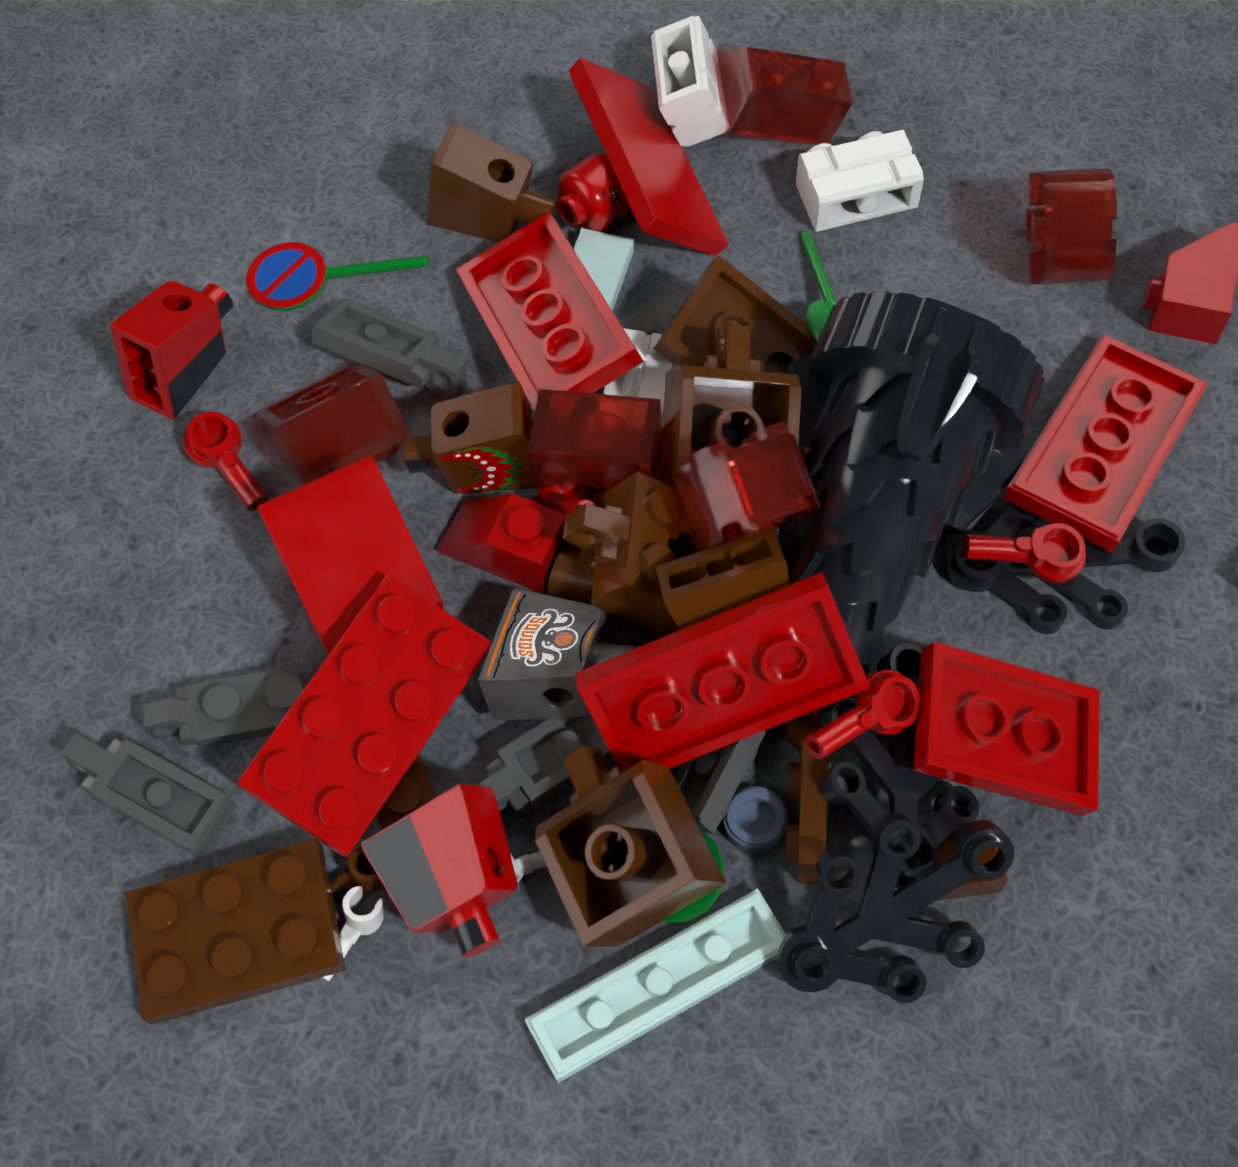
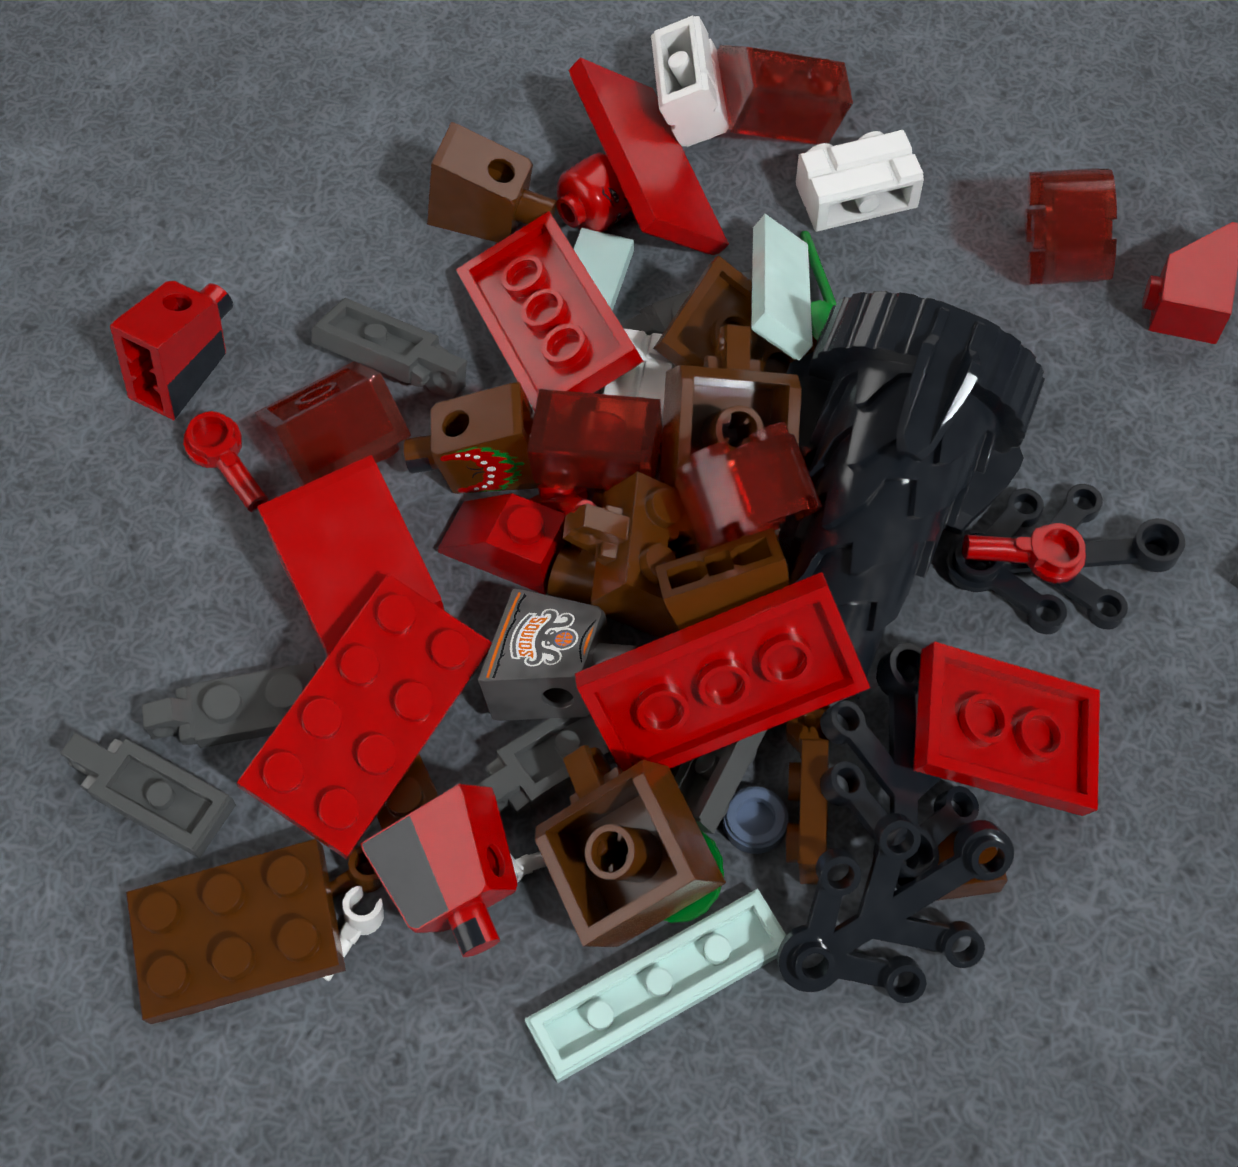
(295, 274): piece -> none
(781, 288): none -> light aqua tile
(884, 708): red plate -> none
(1106, 442): red tile -> none

